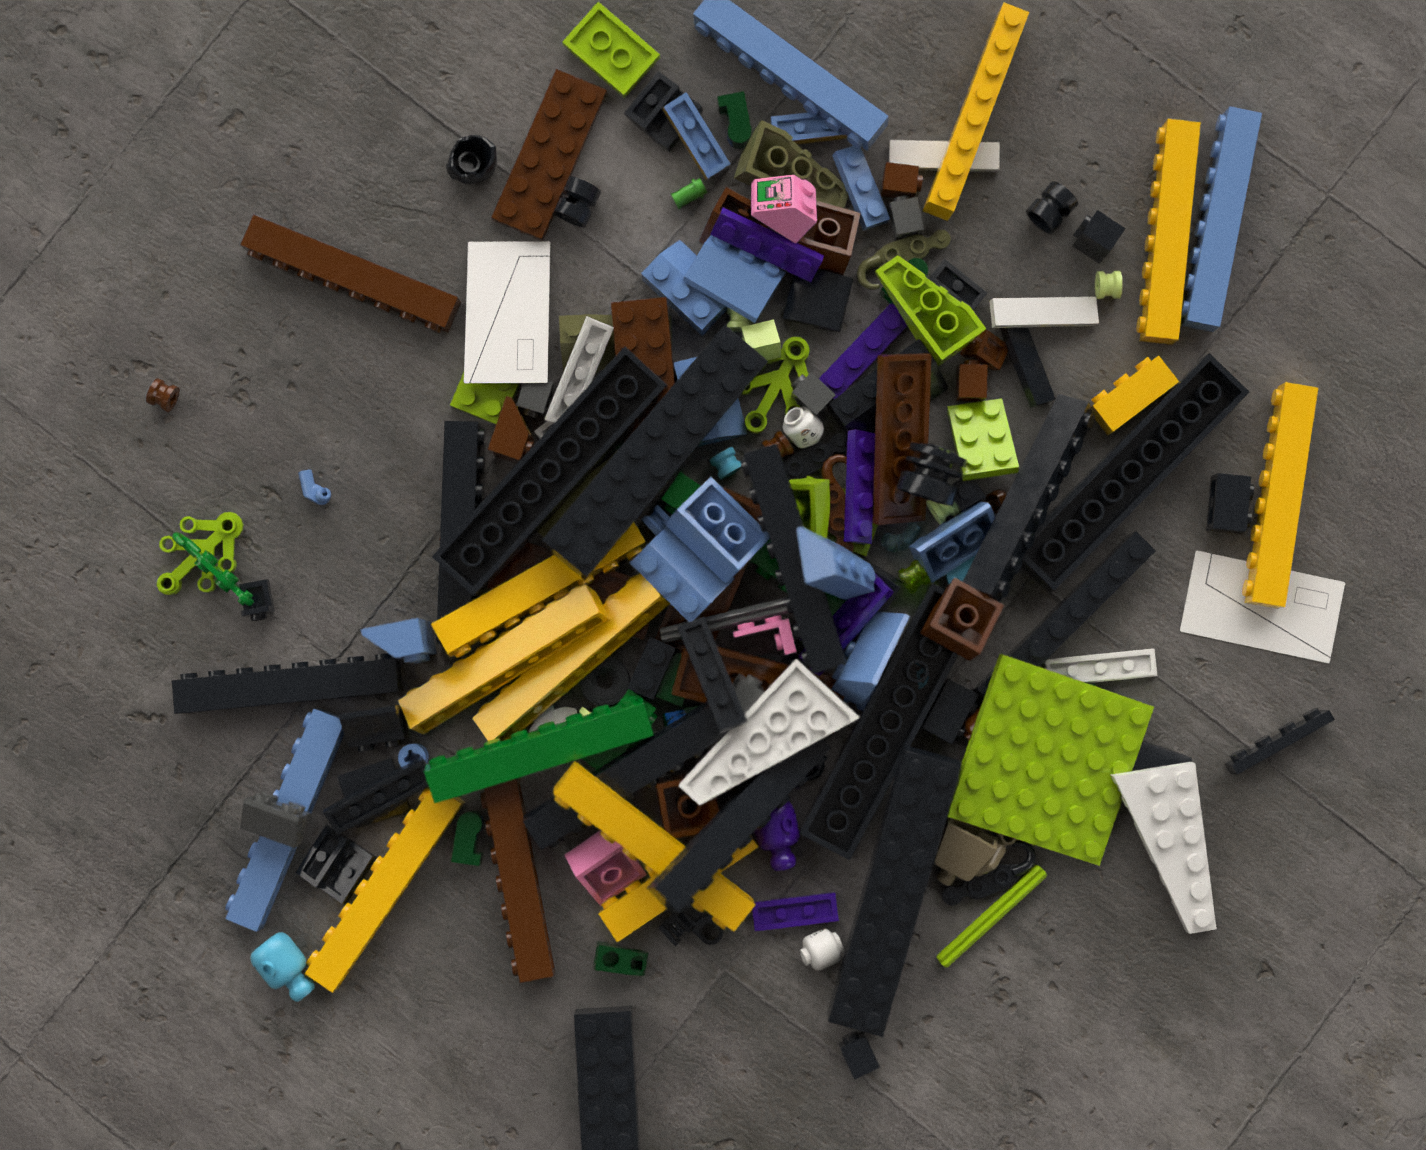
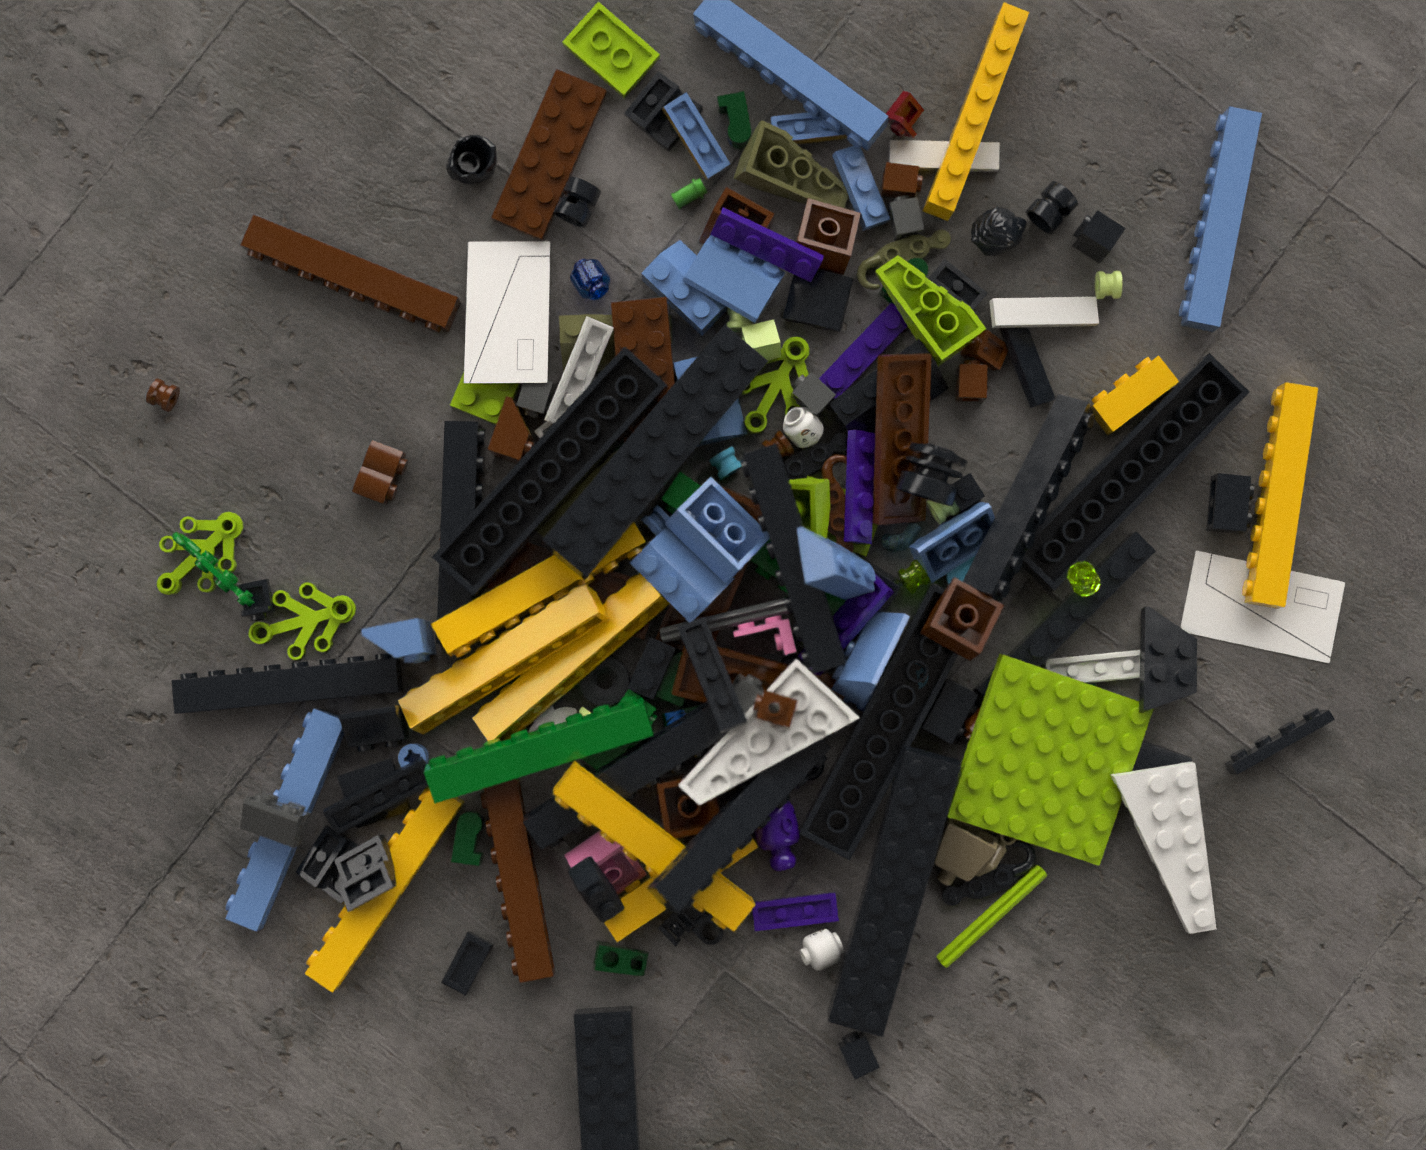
(281, 964): medium azure piece -> none
(308, 620): none -> lime plant
(311, 490): medium blue arm -> none
(366, 872): none -> black slope
(379, 473): none -> reddish brown brick
(467, 963): none -> black tile
(590, 279): none -> clear blue head
(596, 889): none -> black brick
(784, 205): bright pink slope -> none
(785, 714): none -> reddish brown brick
(904, 114): none -> dark red bracket
(983, 439): lime plate -> none
(992, 498): reddish brown hinge -> none
(997, 231): none -> black hair
(1083, 572): none -> clear neon green wheel
(1166, 661): none -> black wing
(1169, 231): yellow brick -> none

